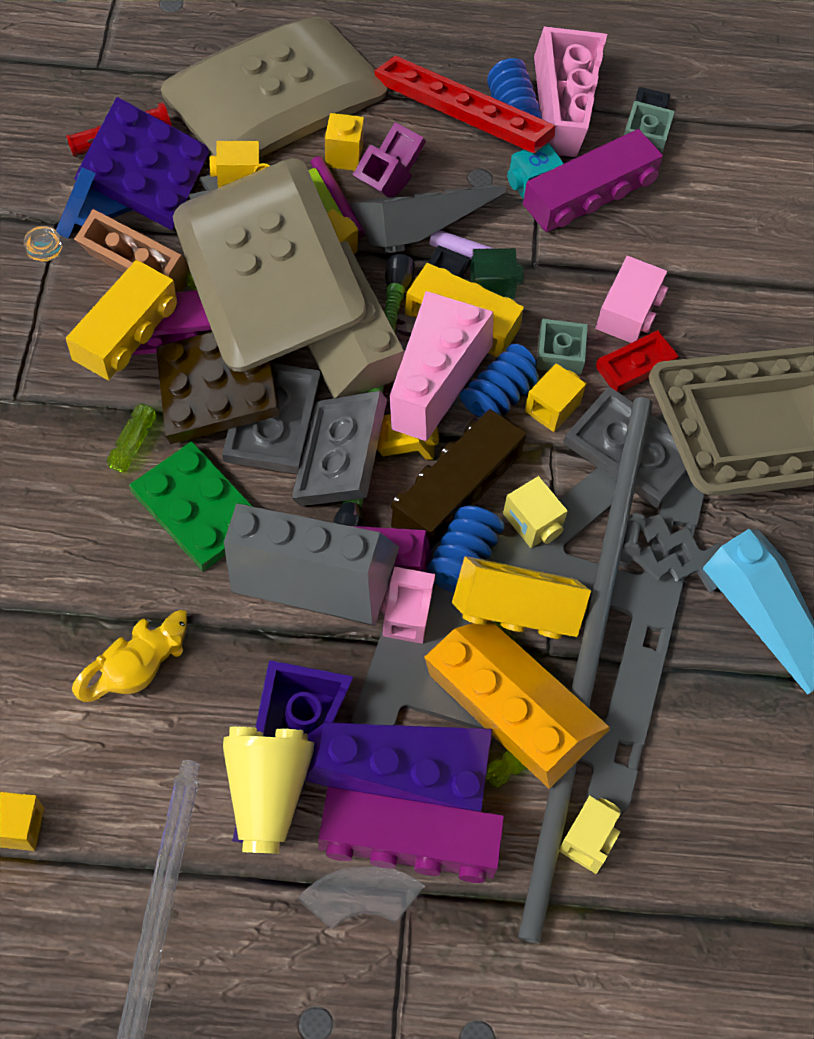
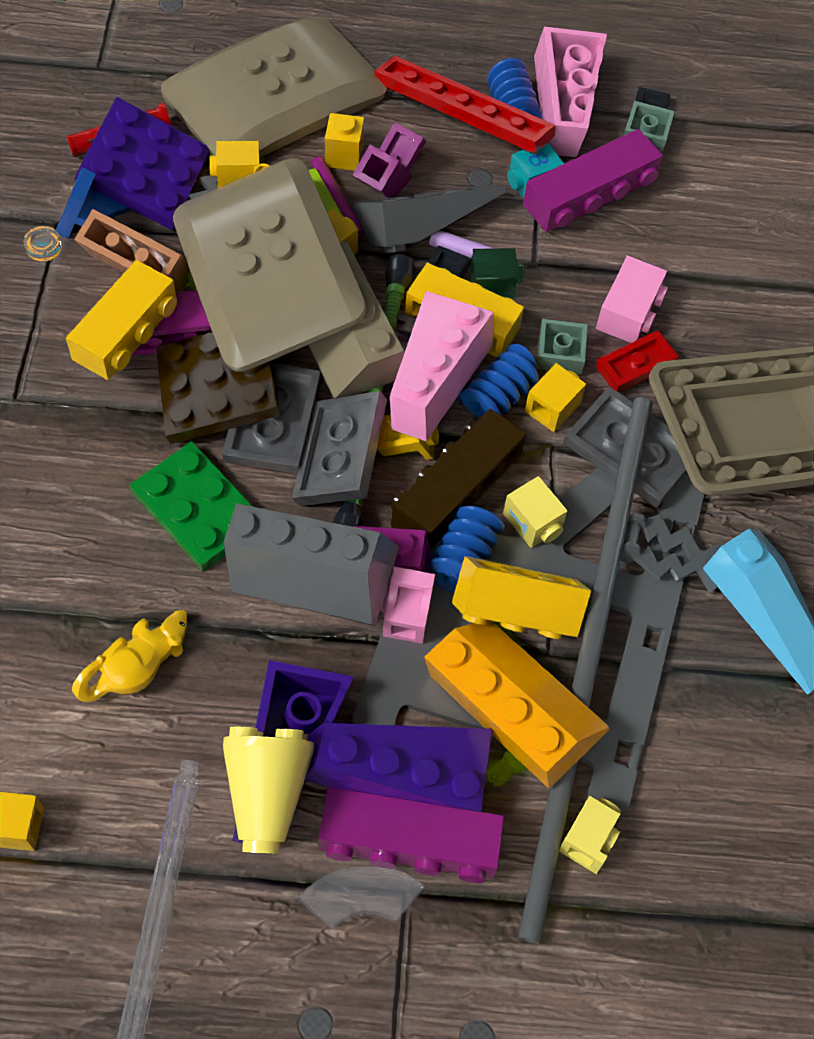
(131, 438): clear neon green axle -> none

